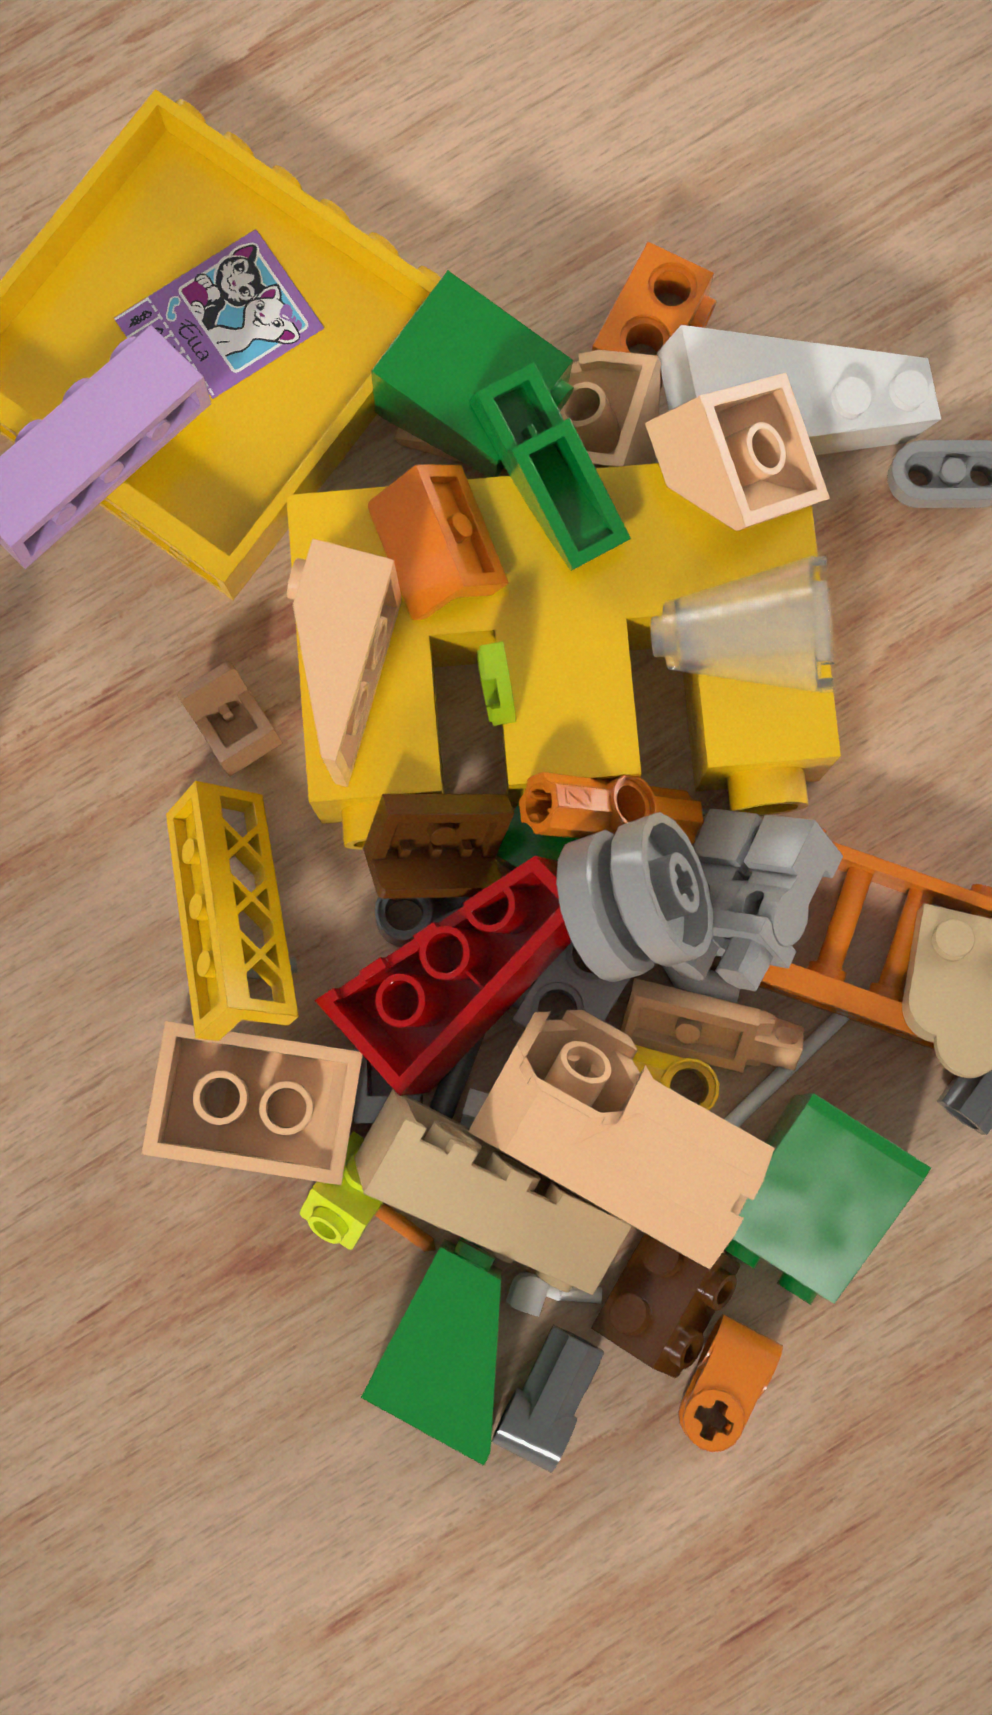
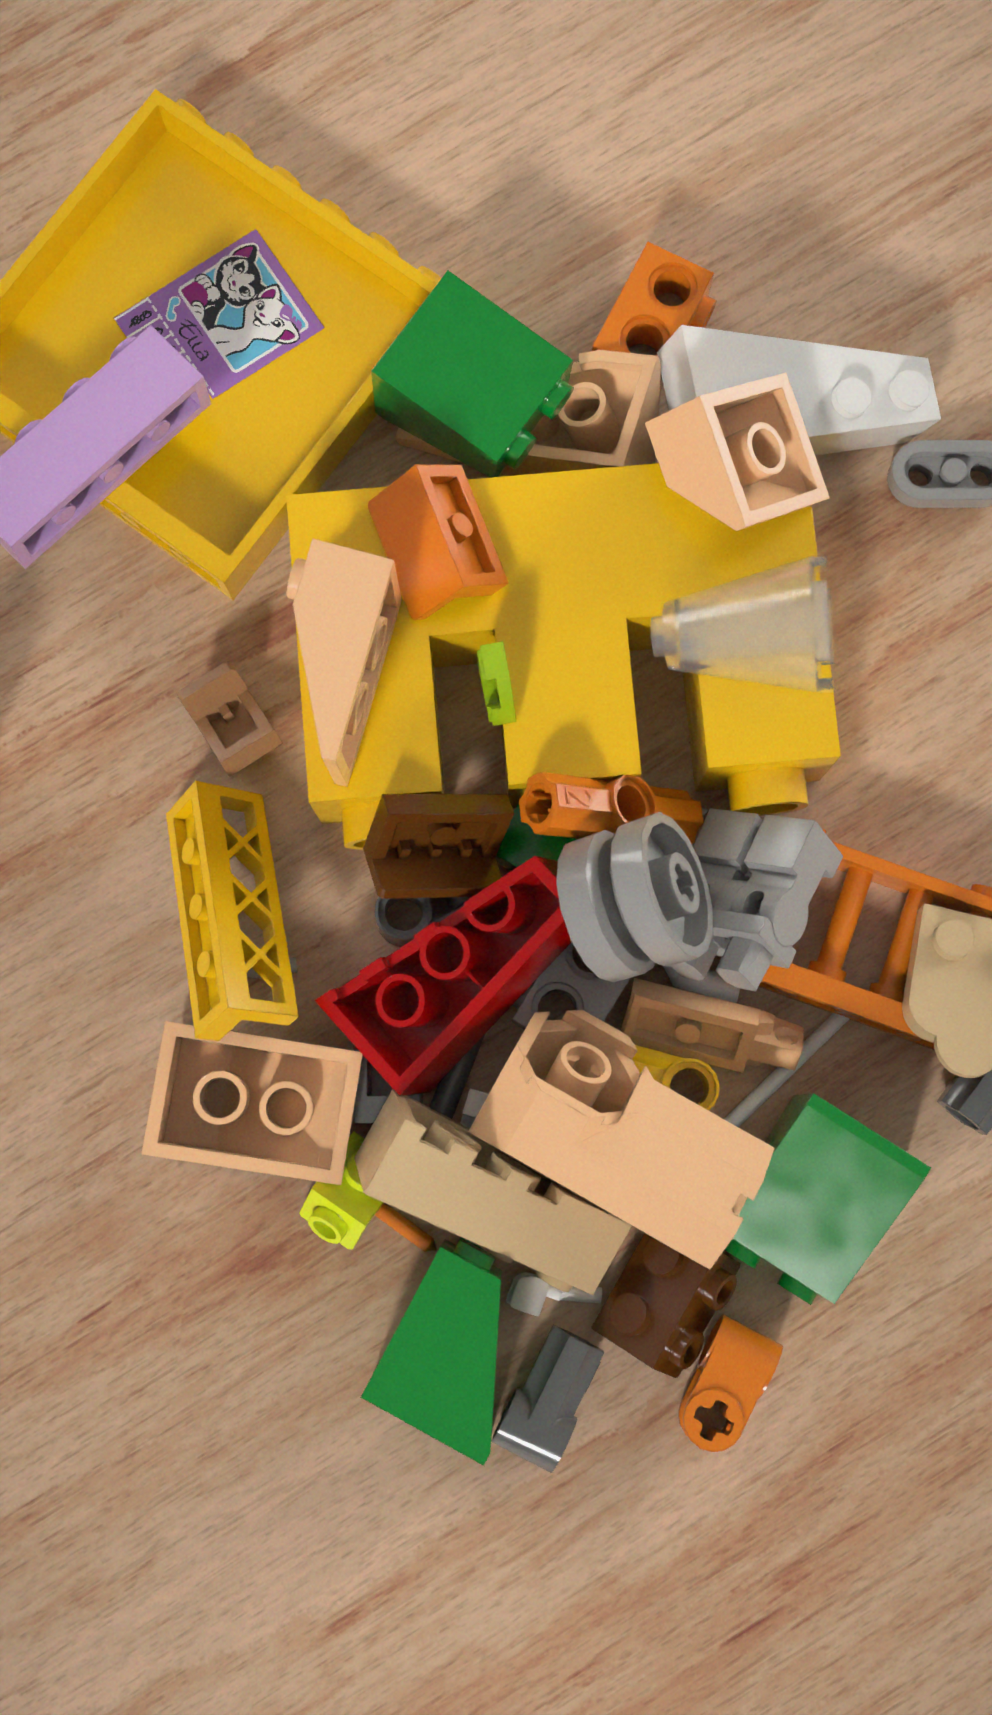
(549, 466): green slope -> none

